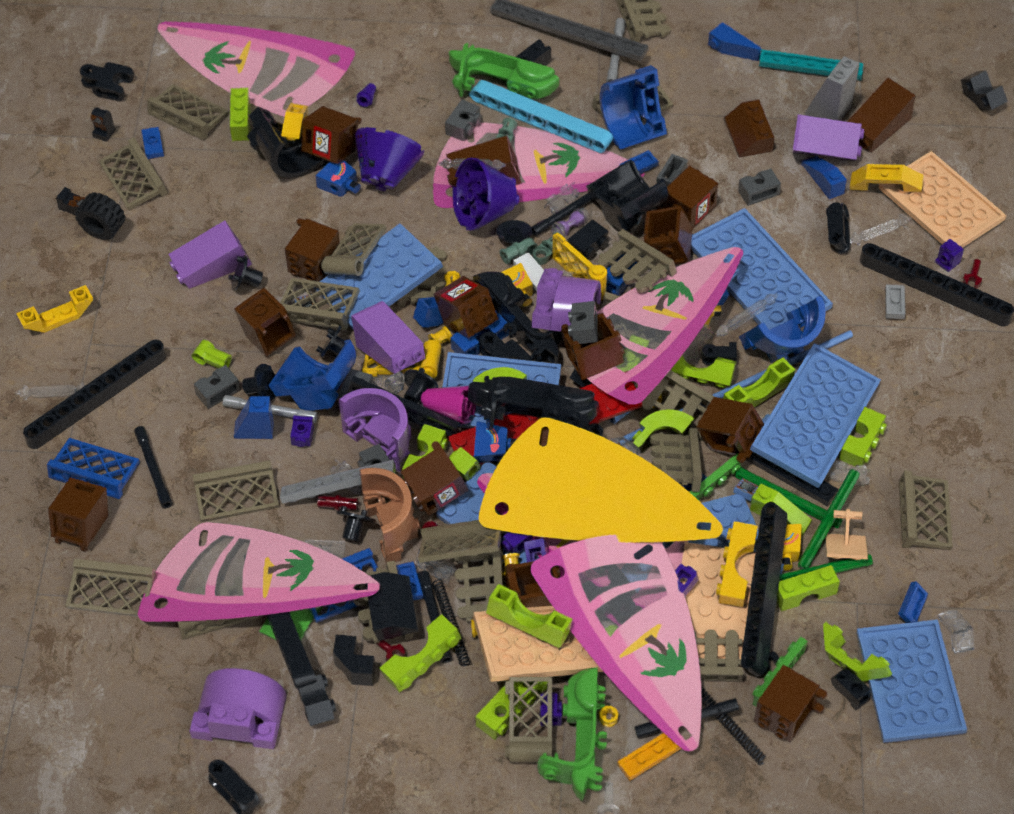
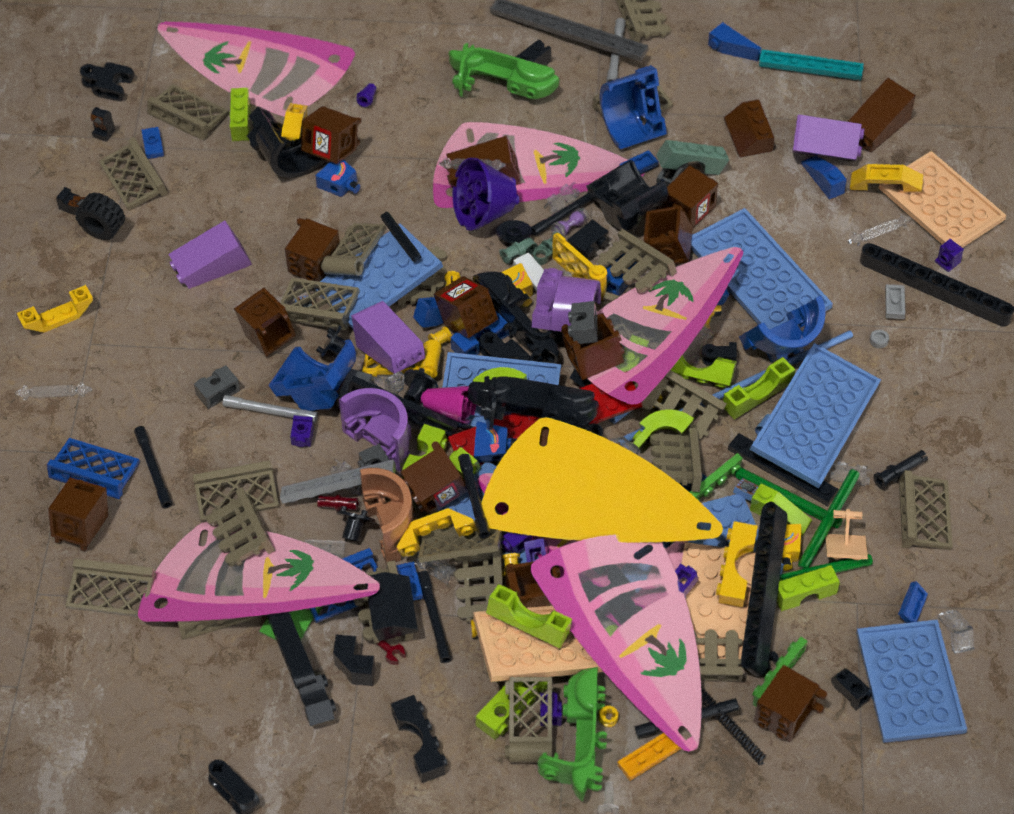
(94, 394): black beam -> none
(209, 354): lime piece -> none
(233, 702): medium lavender piece -> none
(243, 535): none -> dark tan fence
(245, 274): black piece -> none
(255, 419): blue slope -> none
(259, 382): black piece -> none
(385, 157): dark purple cone -> none
(400, 236): none -> black axle
(404, 670): lime arch -> none
(409, 542): none -> yellow slope
(409, 717): none -> black arch
(441, 605): black piece -> none
(462, 120): dark grey brick -> none
(480, 520): none -> black piece
(507, 129): sand green connector -> none
(541, 116): medium azure beam -> none
(677, 153): none -> sand green arch
(730, 427): reddish brown container -> none
(746, 315): clear wheel -> none
(763, 182): dark grey brick -> none
(836, 93): light grey slope -> none
(838, 227): black piece -> none
(857, 450): lime arch -> none
(871, 669): lime slope -> none
(879, 339): none -> light grey tile
(894, 472): none -> black pin
(973, 276): dark red bar -> none
(981, 92): black brick -> none

